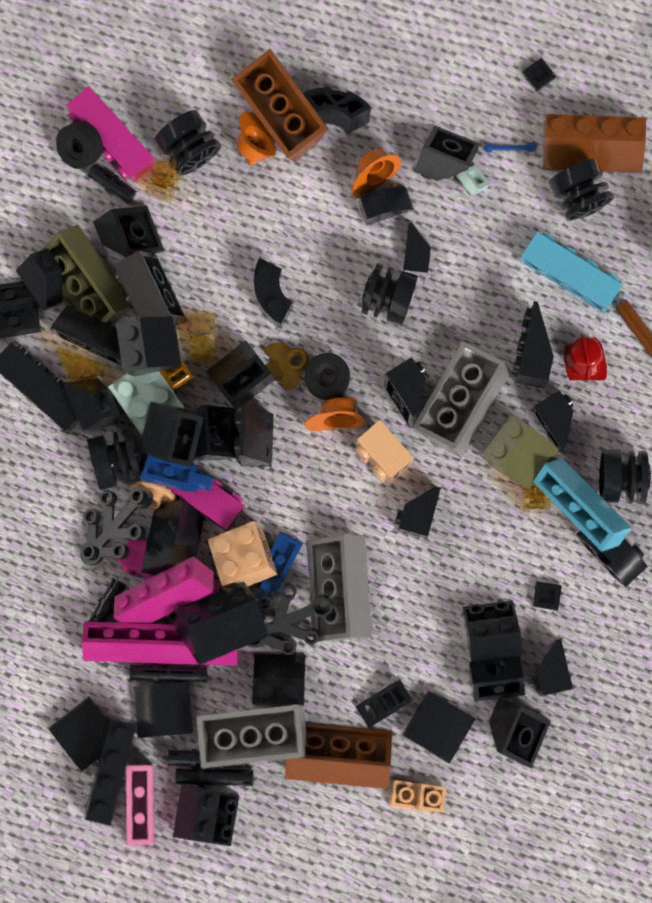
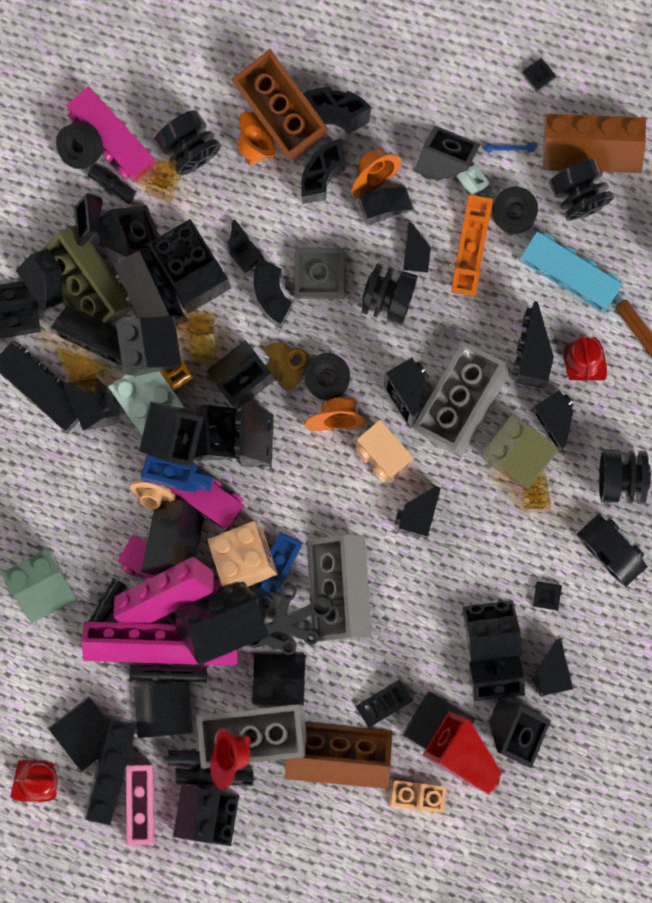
(34, 781): none -> red piece
(39, 585): none -> sand green slope
(87, 217): none -> black slope
(112, 526): black plant -> none
(114, 459): black wheel -> none
(189, 266): none -> black slope
(229, 756): none -> red piece
(242, 249): none -> black slope
(319, 273): none -> dark grey plate
(320, 170): none -> black brick
(463, 754): none -> red slope
(471, 245): none -> orange slope
(518, 196): none -> black tyre
(582, 504): medium azure brick -> none

